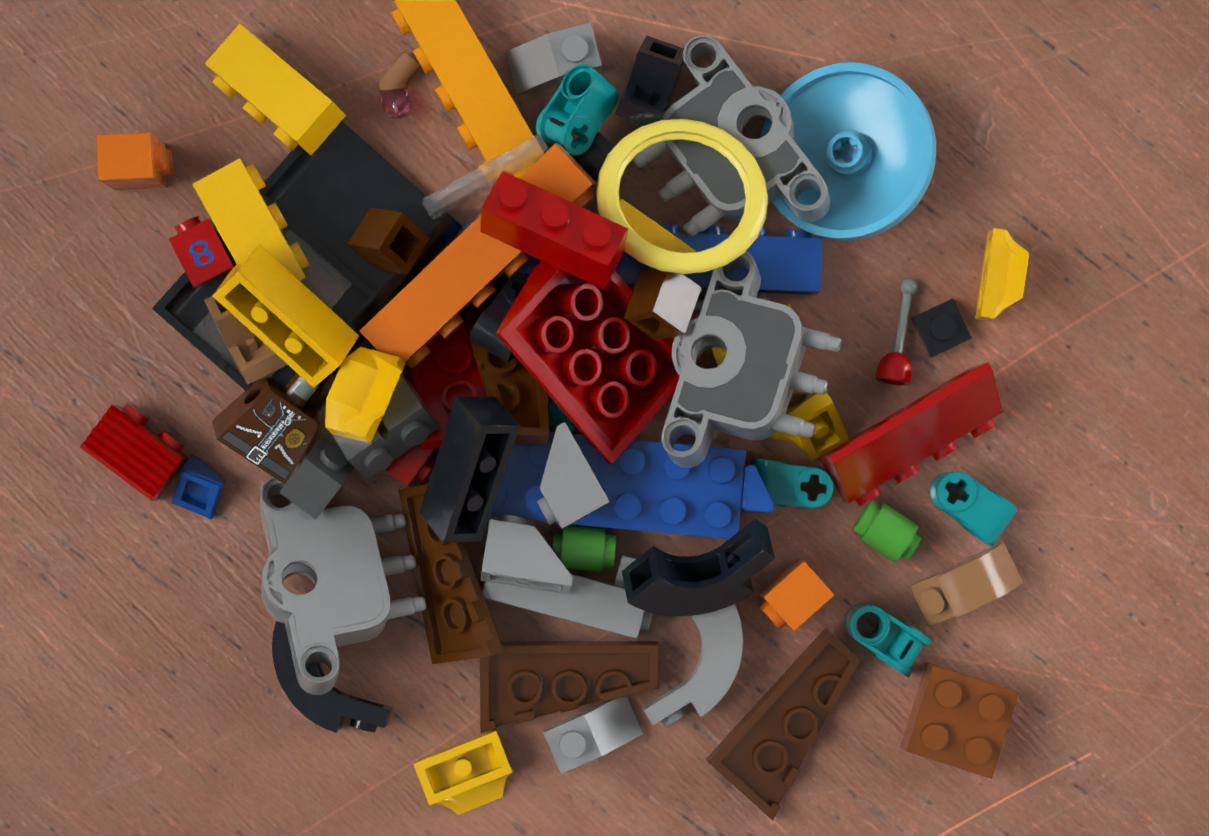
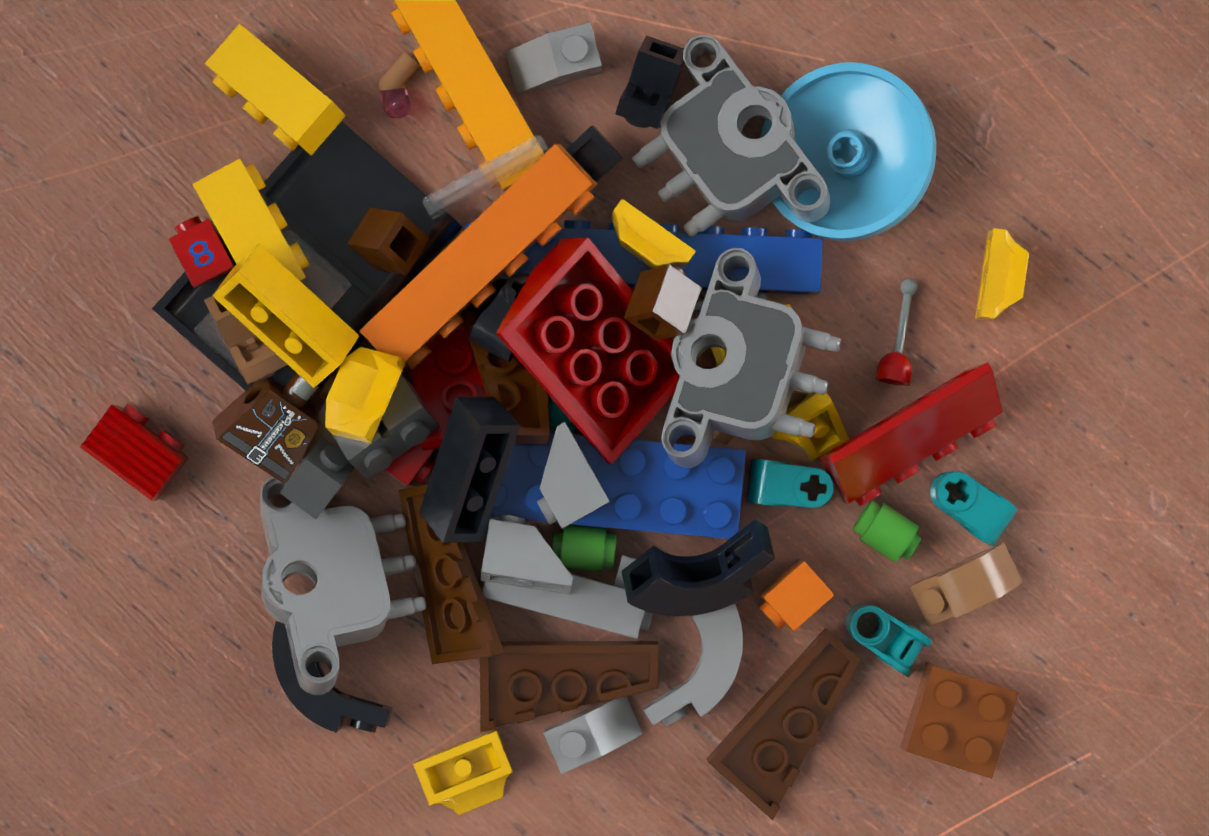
(133, 161): orange brick -> none
(198, 488): blue slope -> none
(553, 229): red brick -> none
(580, 107): teal piece -> none
(711, 136): light yellow wedge -> none
(754, 493): blue slope -> none
(941, 328): black plate -> none

